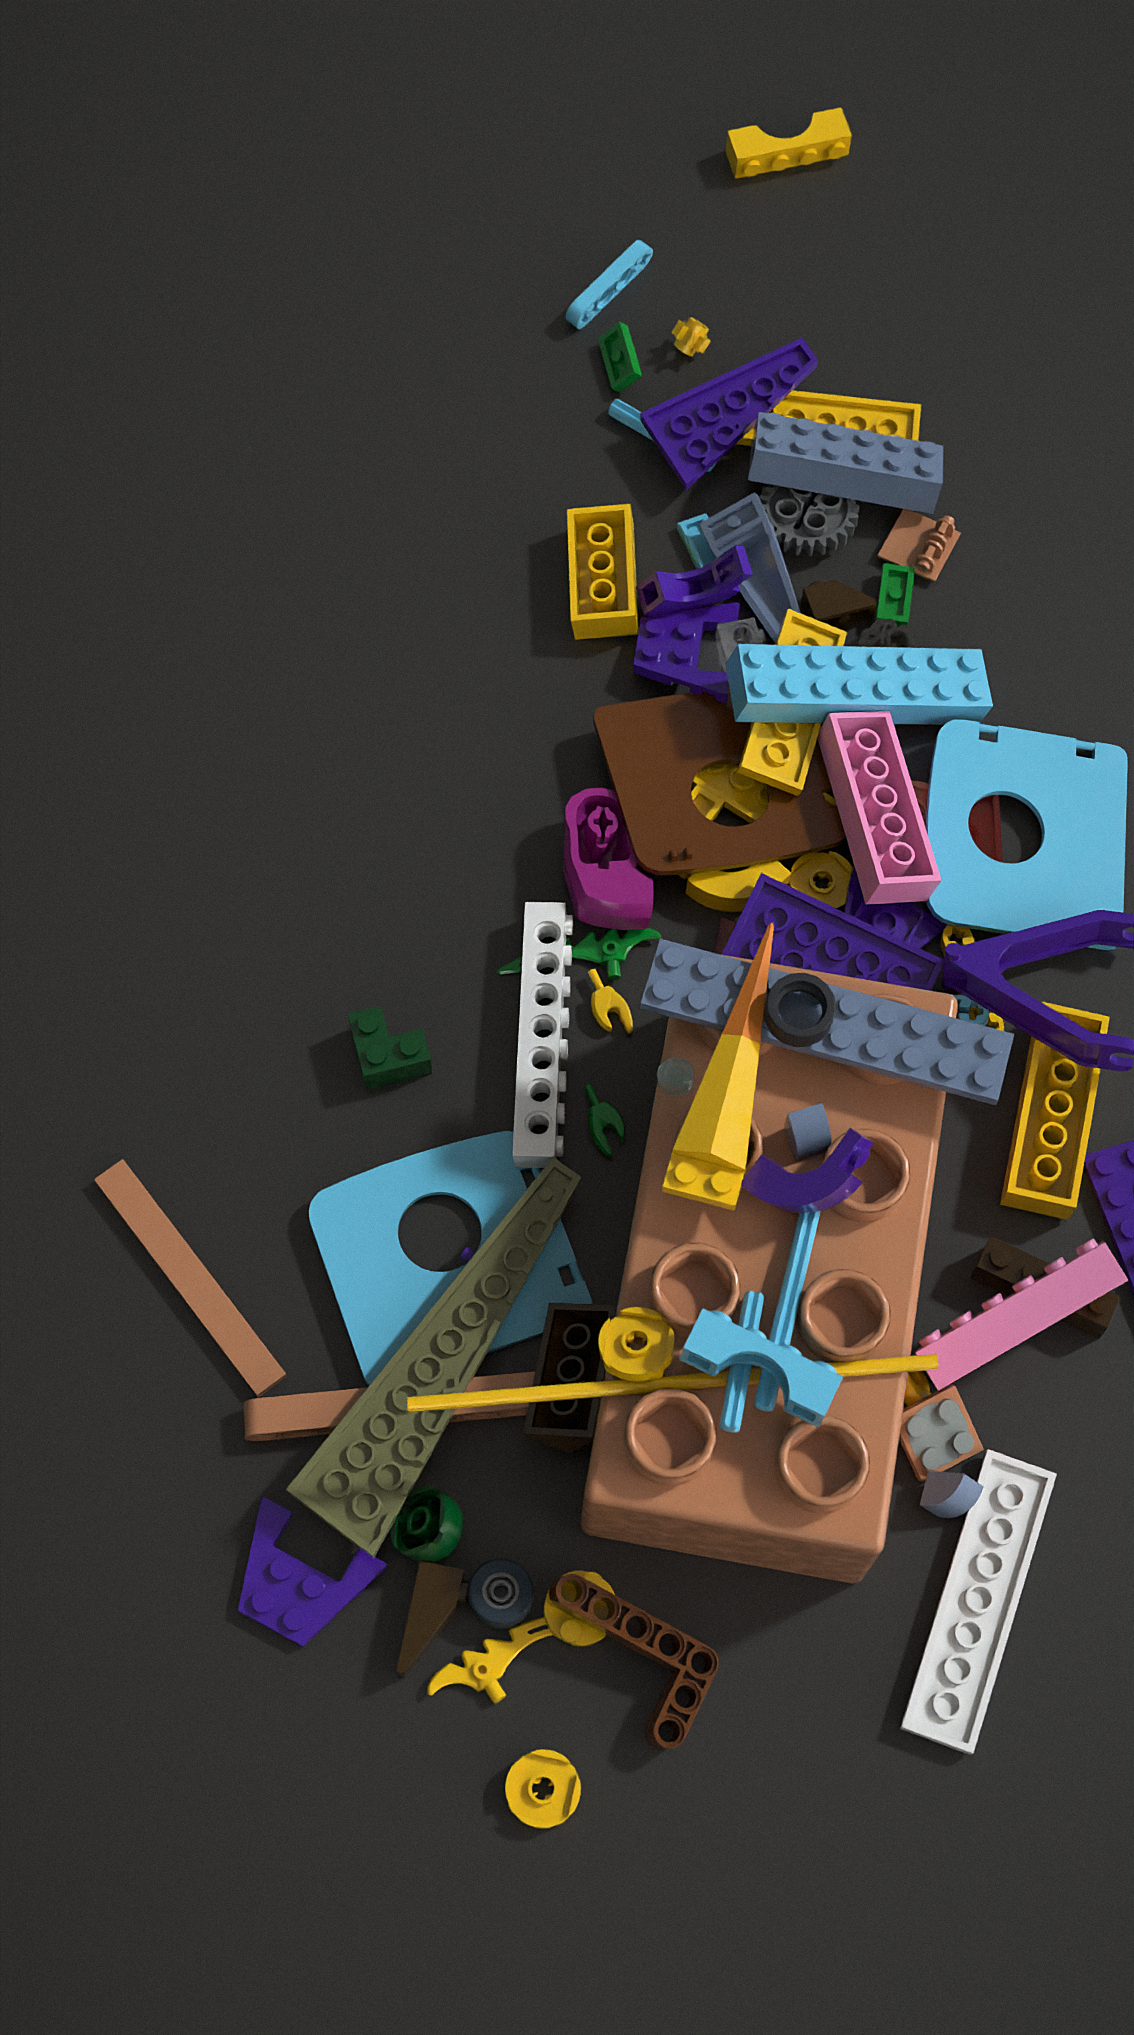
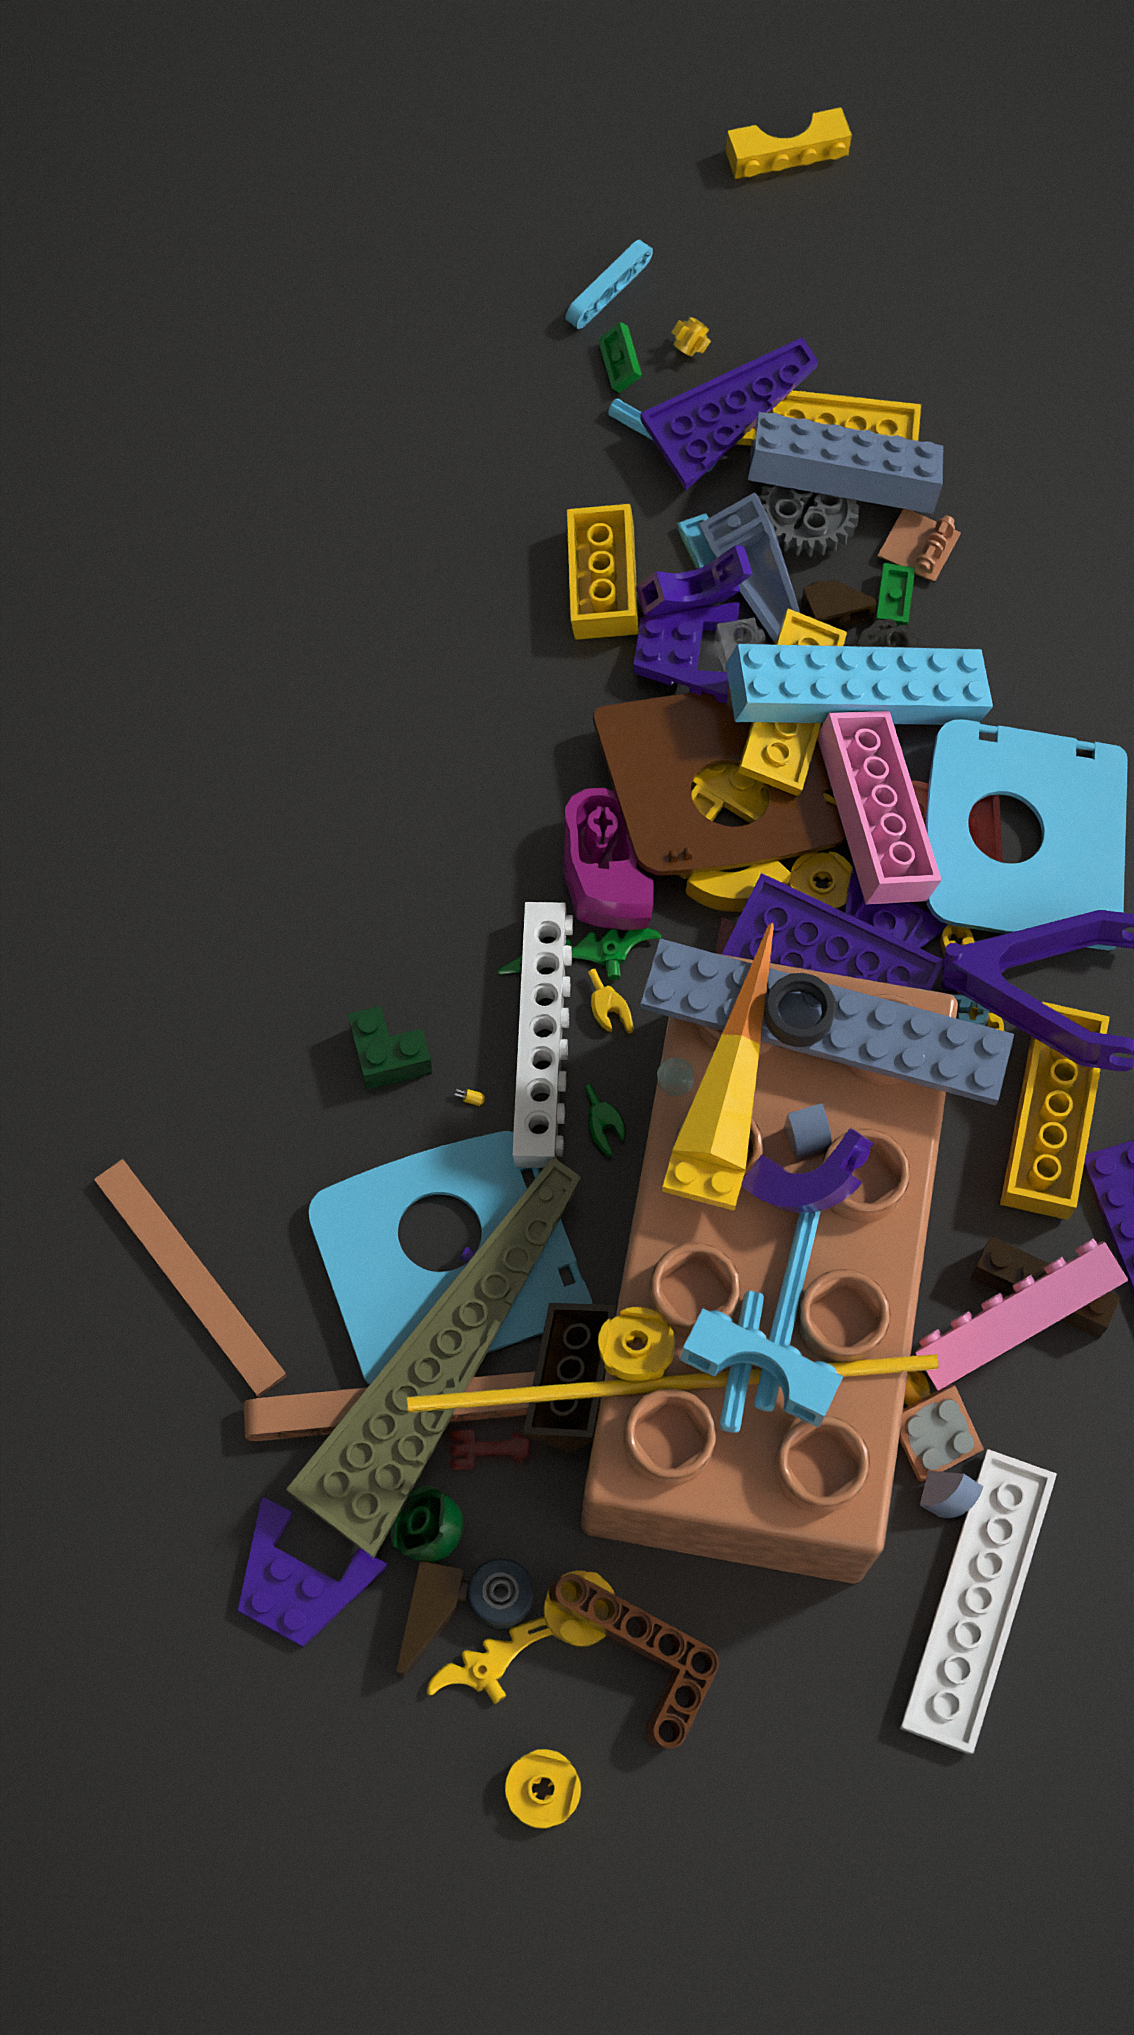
(472, 1097): none -> yellow piece
(518, 1447): none -> clear red hinge

